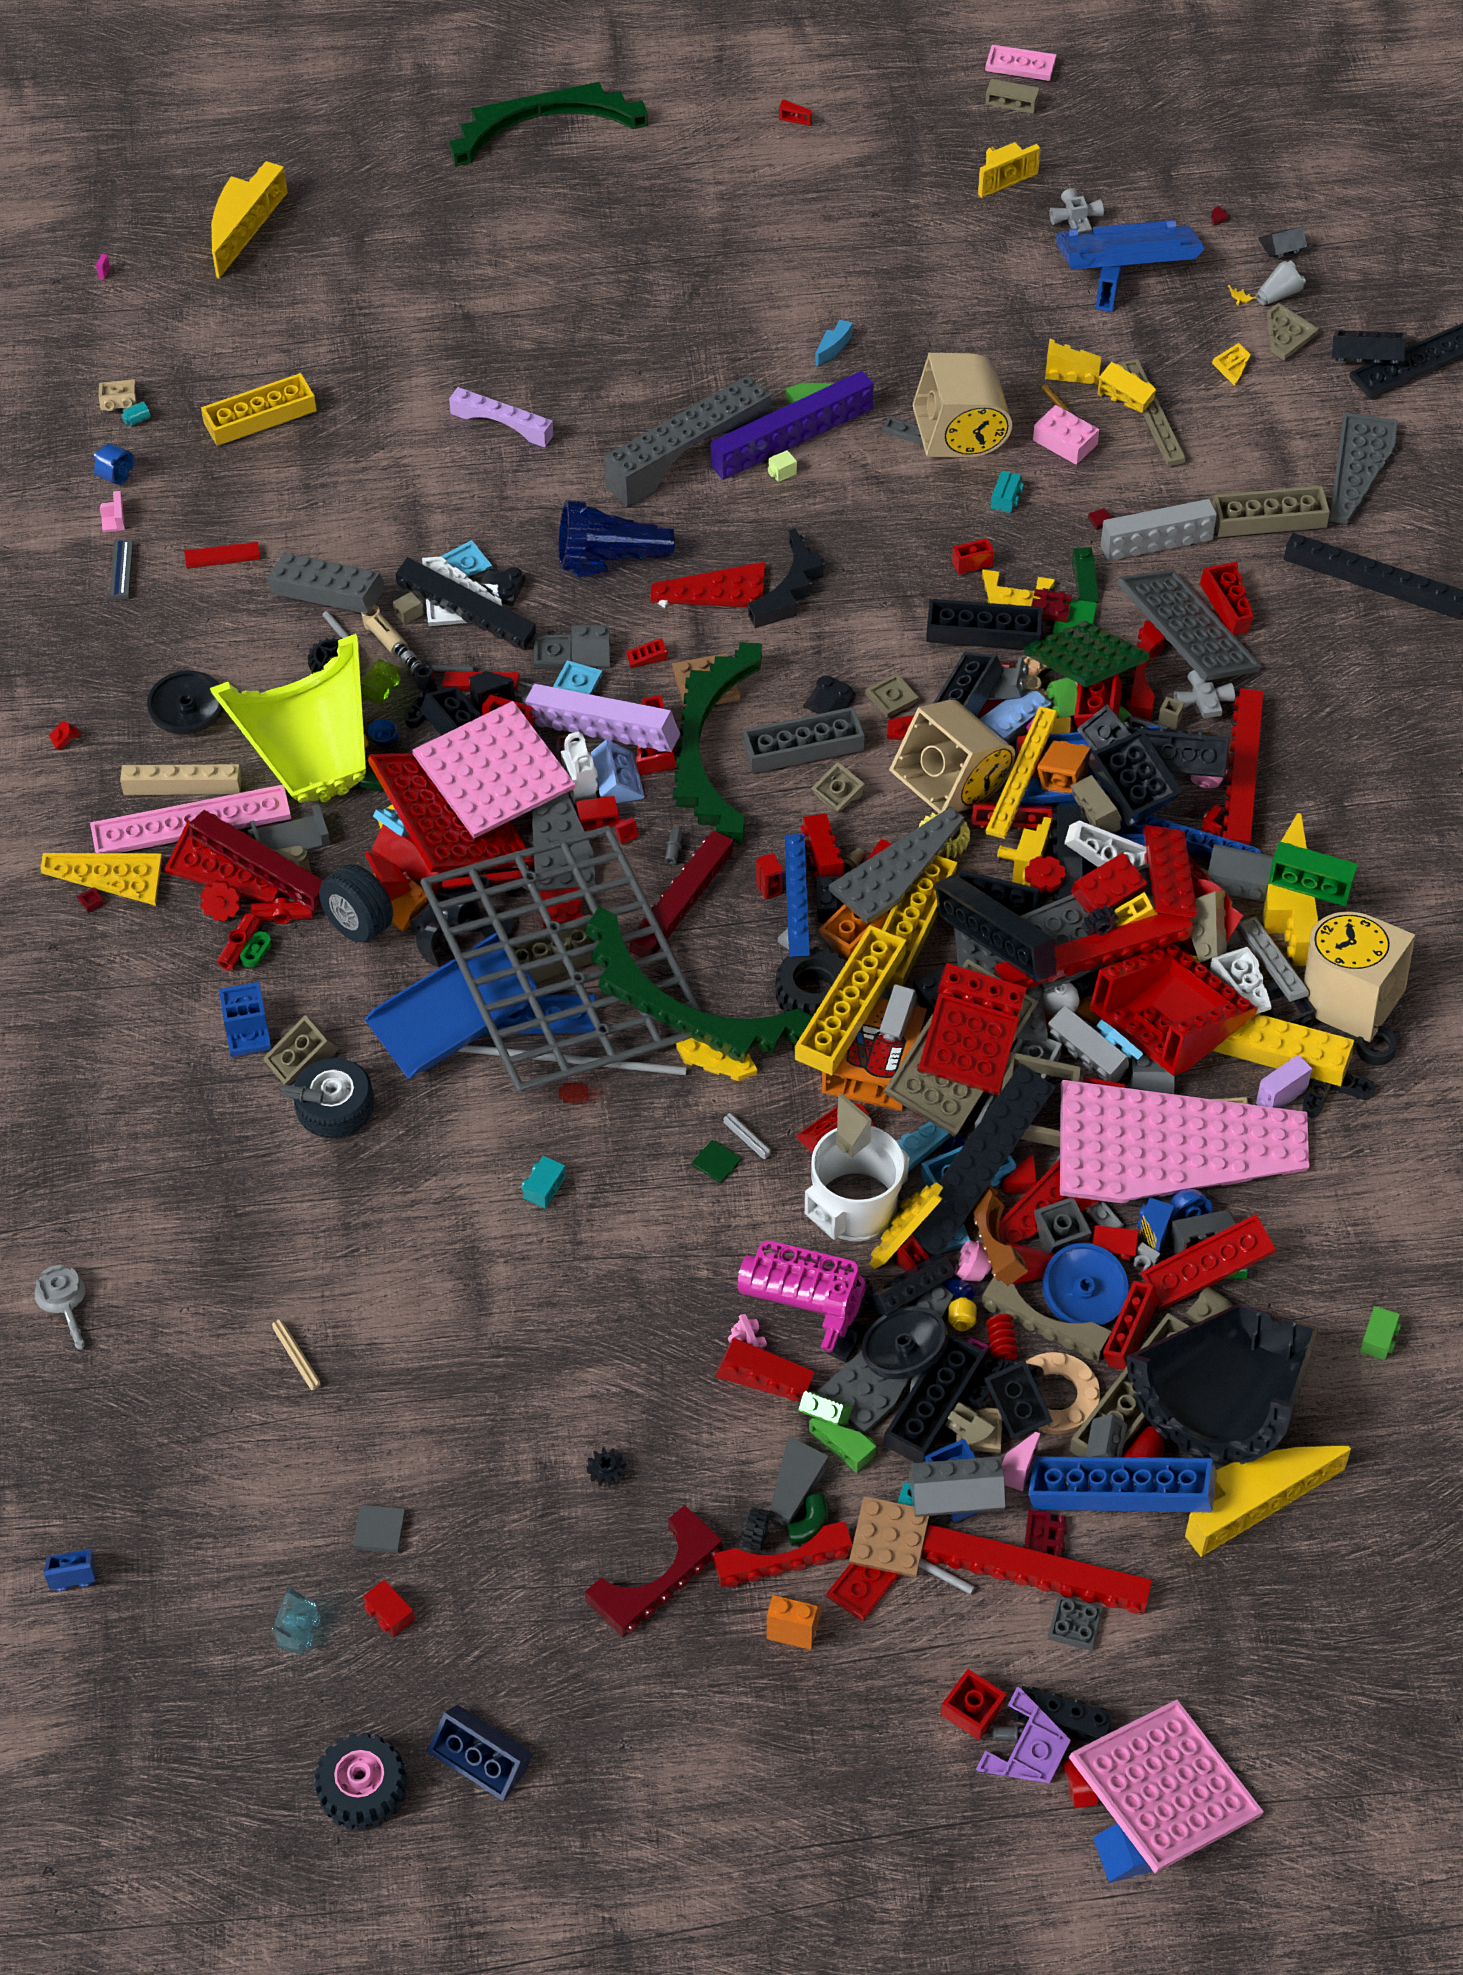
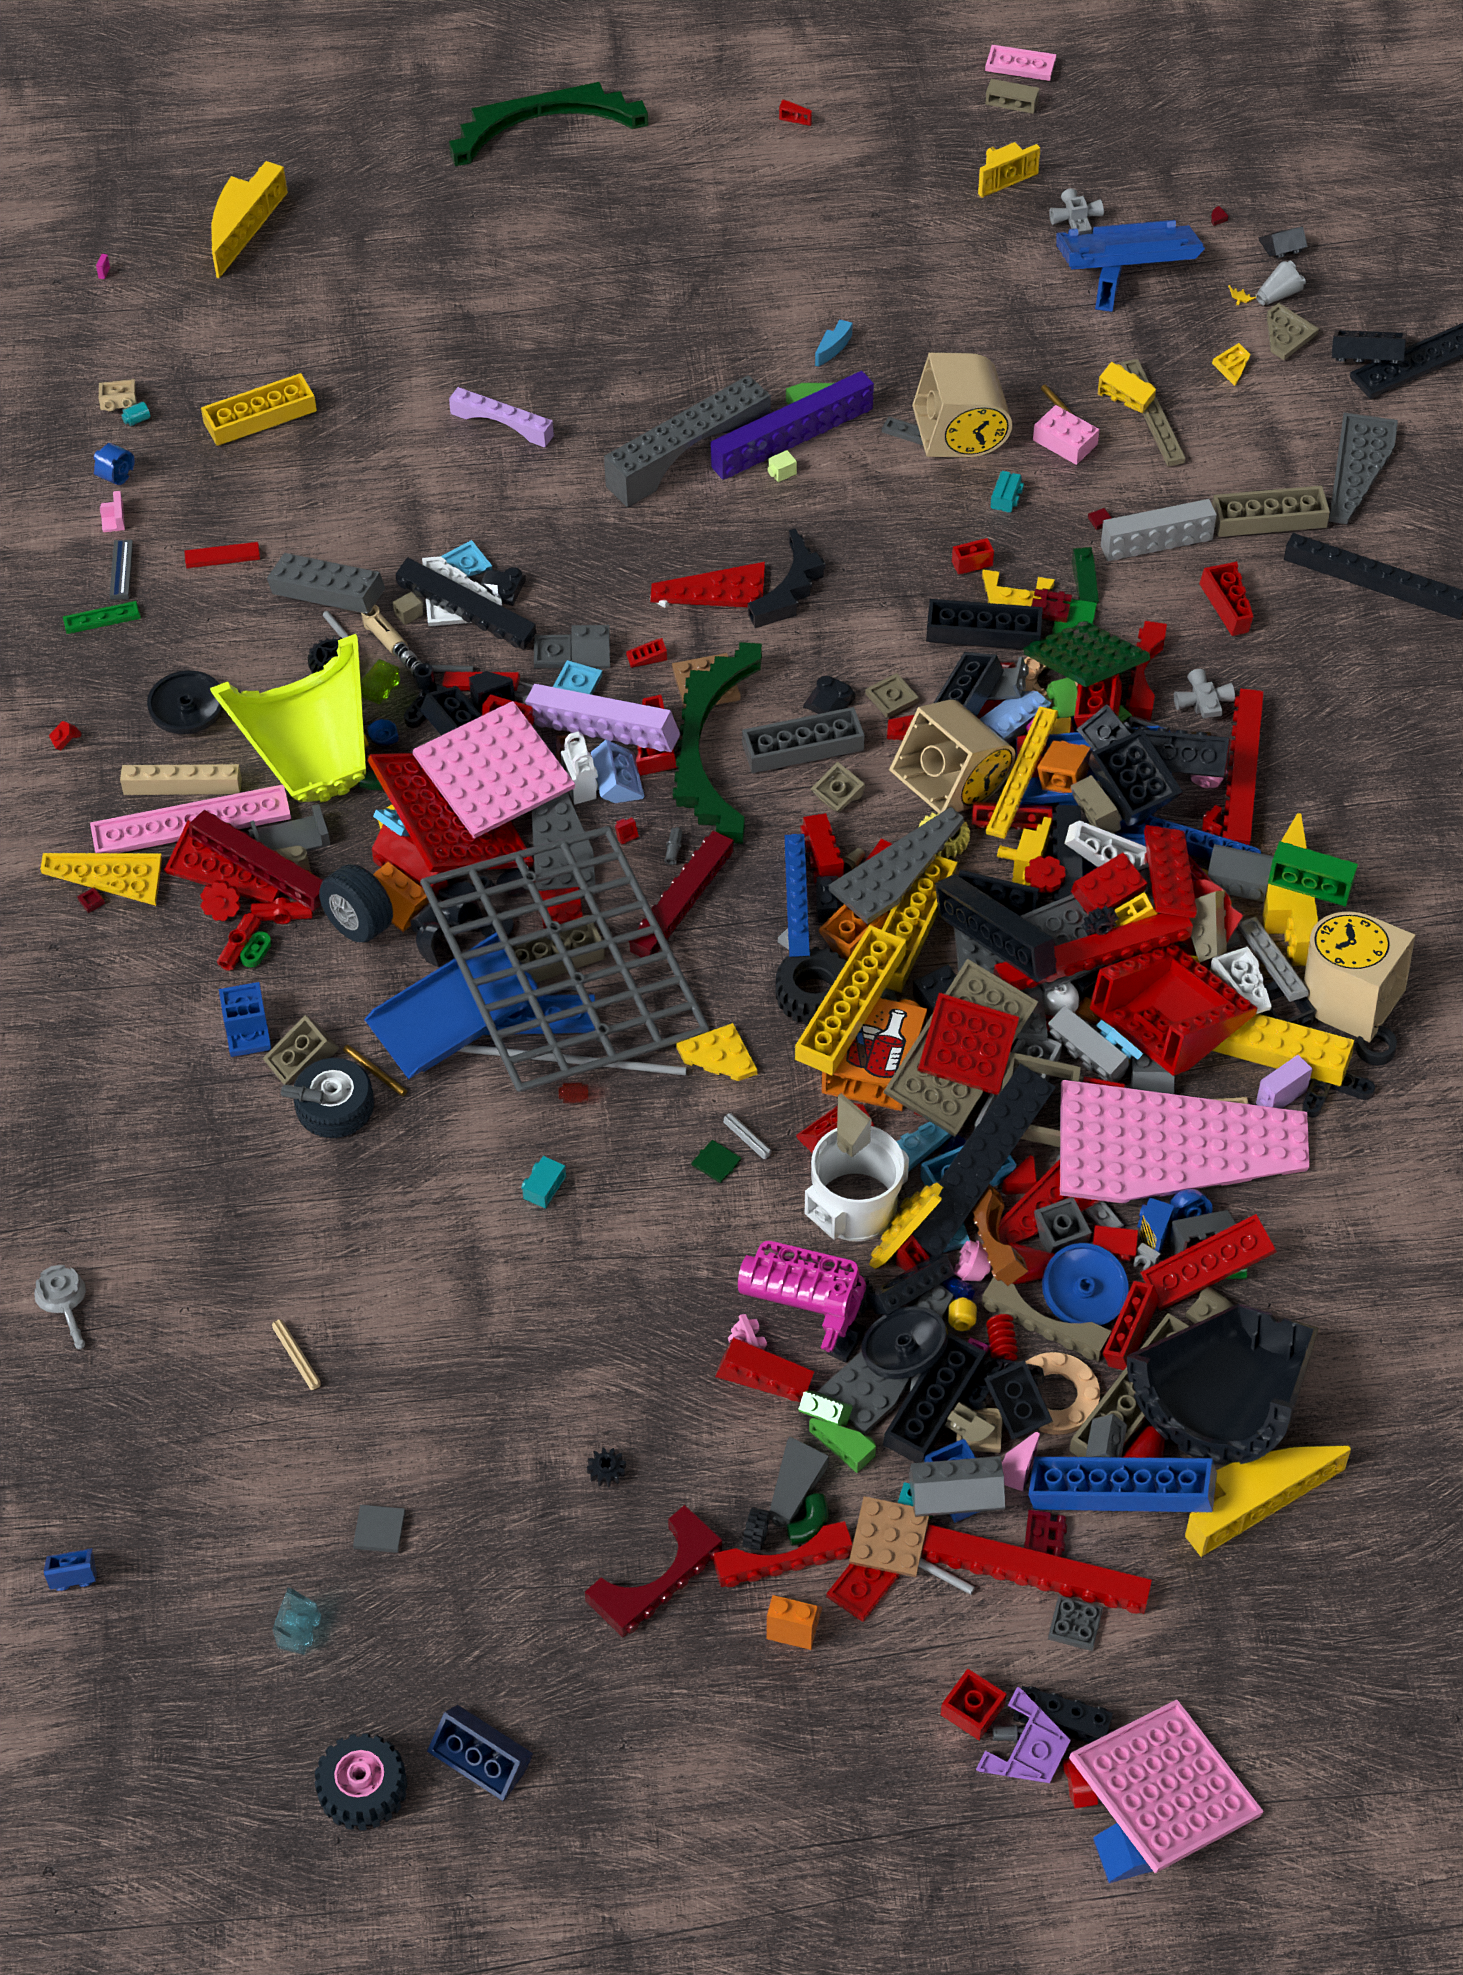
(101, 617): none -> green tile
(375, 1070): none -> pearl gold bar
(388, 1608): red brick -> none
(389, 876): red slope -> none
(464, 882): red tile -> none
(594, 537): clear blue cone -> none
(597, 813): red brick -> none
(728, 1035): dark green arch -> none
(769, 876): red brick -> none
(898, 1013): light grey slope -> none
(982, 989): red brick -> none
(1033, 683): tan tile -> none
(1071, 365): yellow wedge -> none
(1171, 713): dark tan brick -> none
(1189, 625): dark grey plate -> none
(1379, 1333): bright green brick -> none

